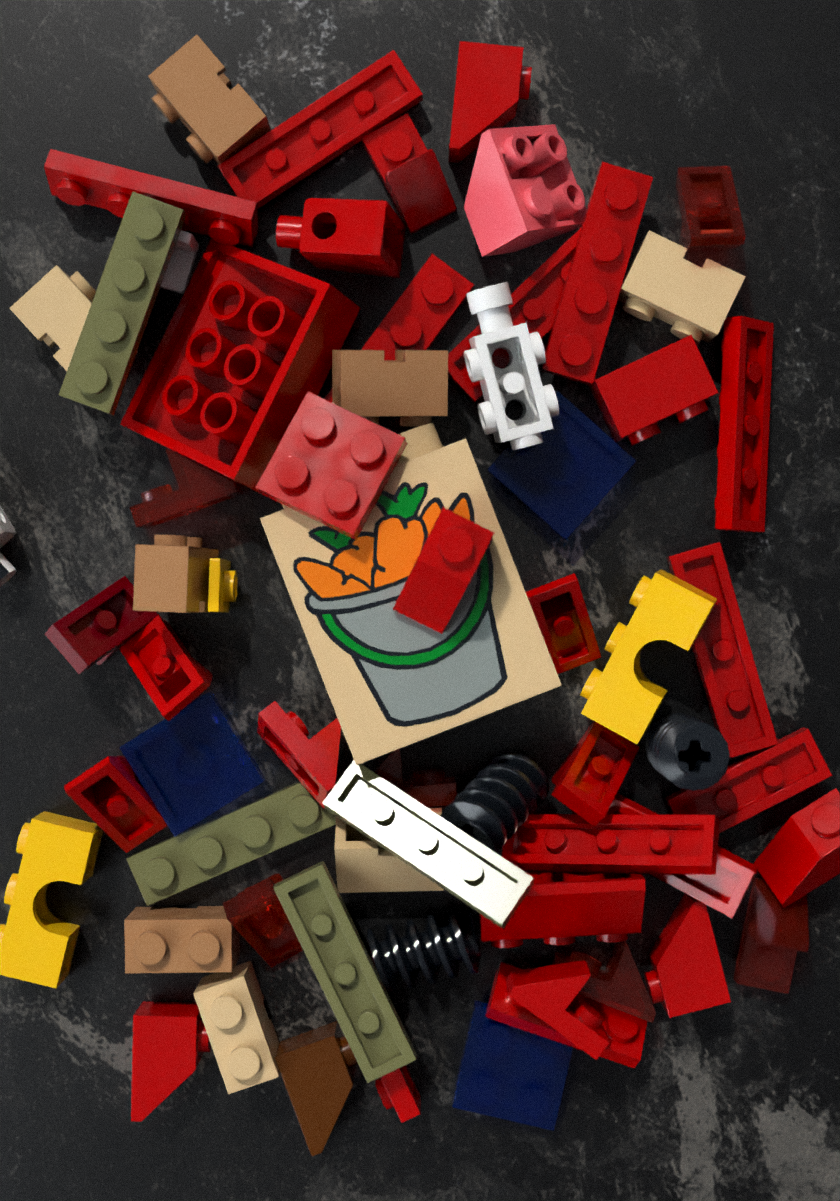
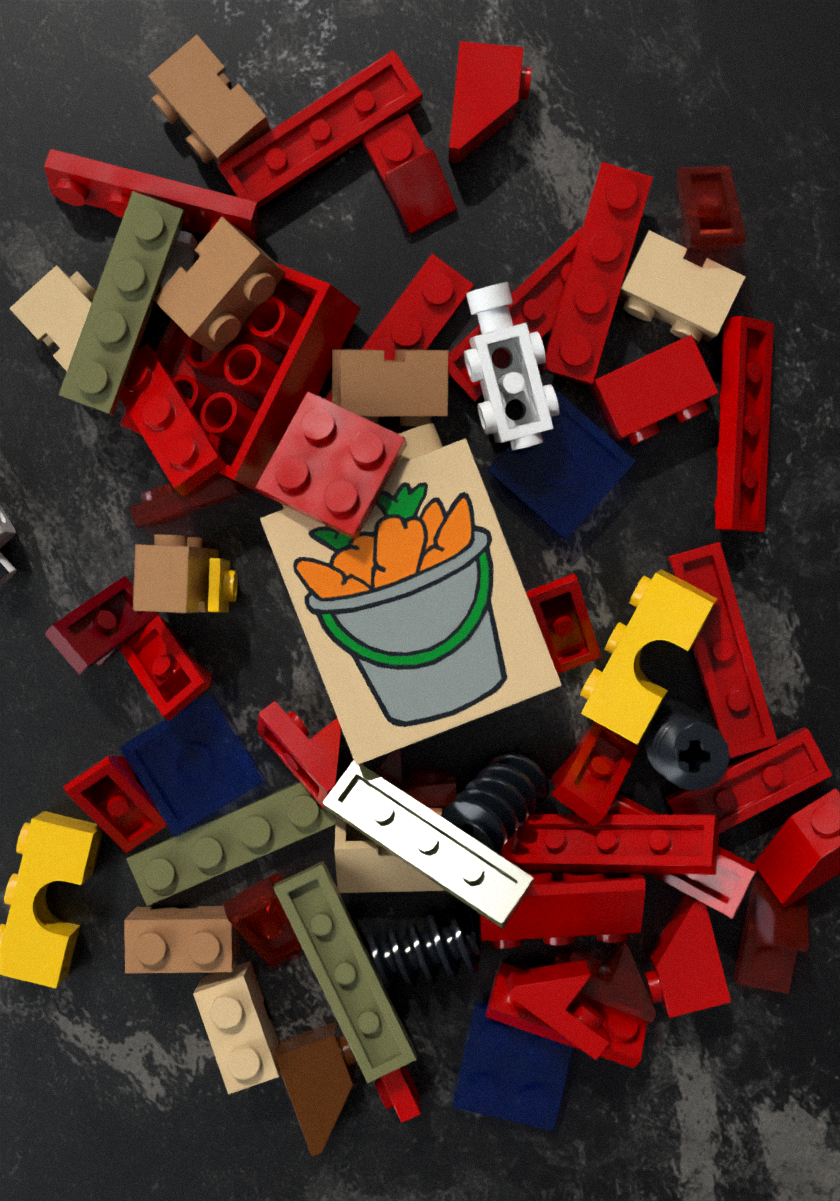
(165, 1051): red slope -> none
(169, 423): none -> red plate
(220, 287): none -> medium nougat brick
(346, 235): red torso -> none
(443, 570): red slope -> none
(522, 189): coral slope -> none

